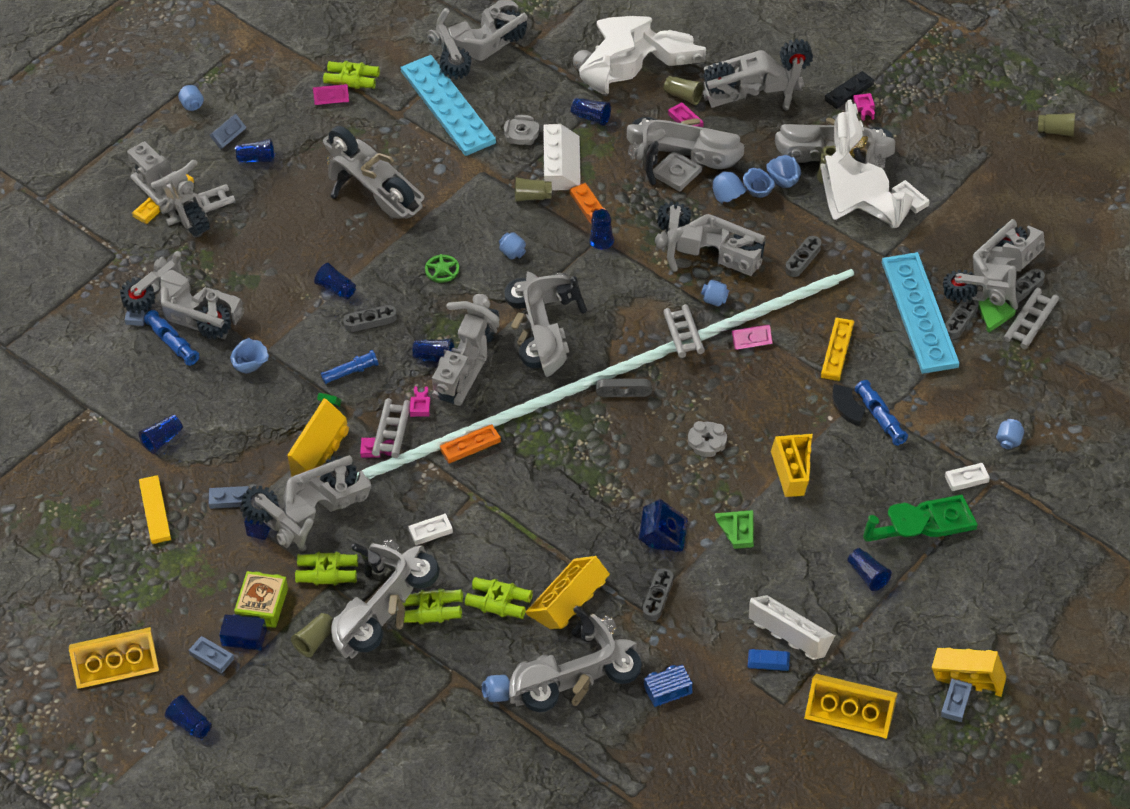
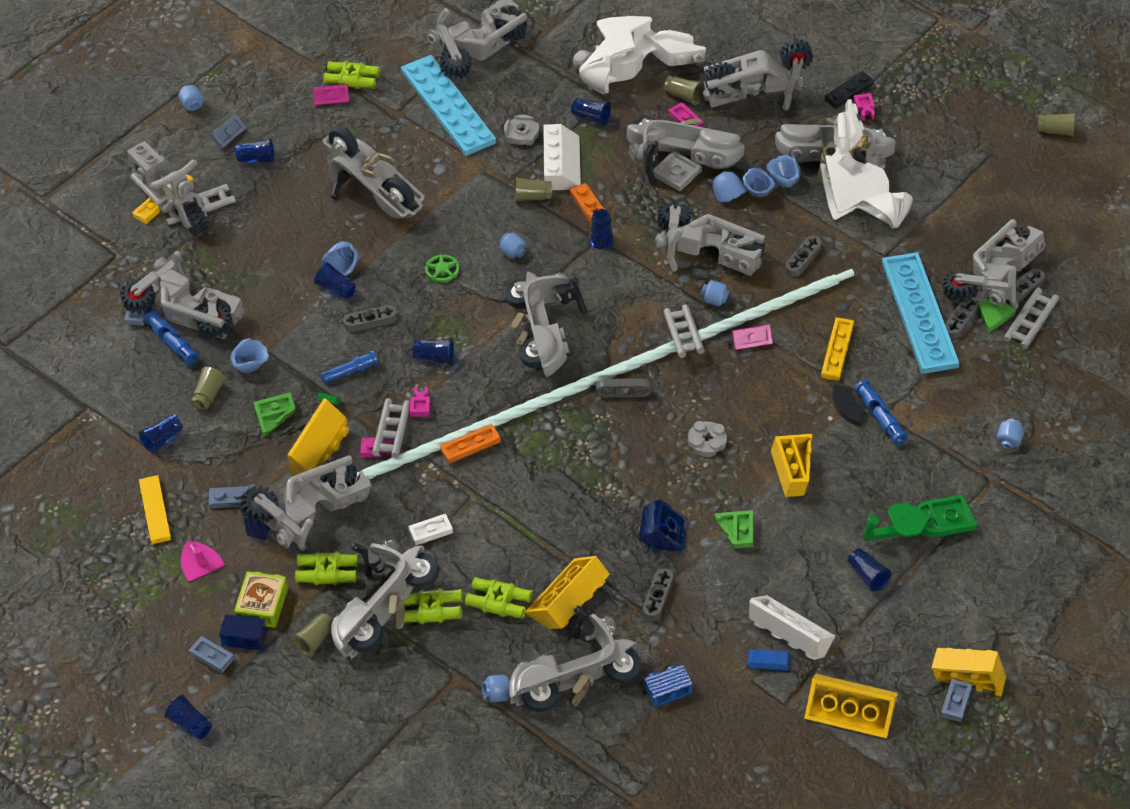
(113, 657): yellow slope -> none
(199, 560): none -> dark pink shield
(207, 387): none -> olive plant
(274, 411): none -> bright green wing
(342, 257): none -> medium blue hair
(466, 360): light grey piece -> none
(919, 200): white plate -> none
(967, 477): white plate -> none

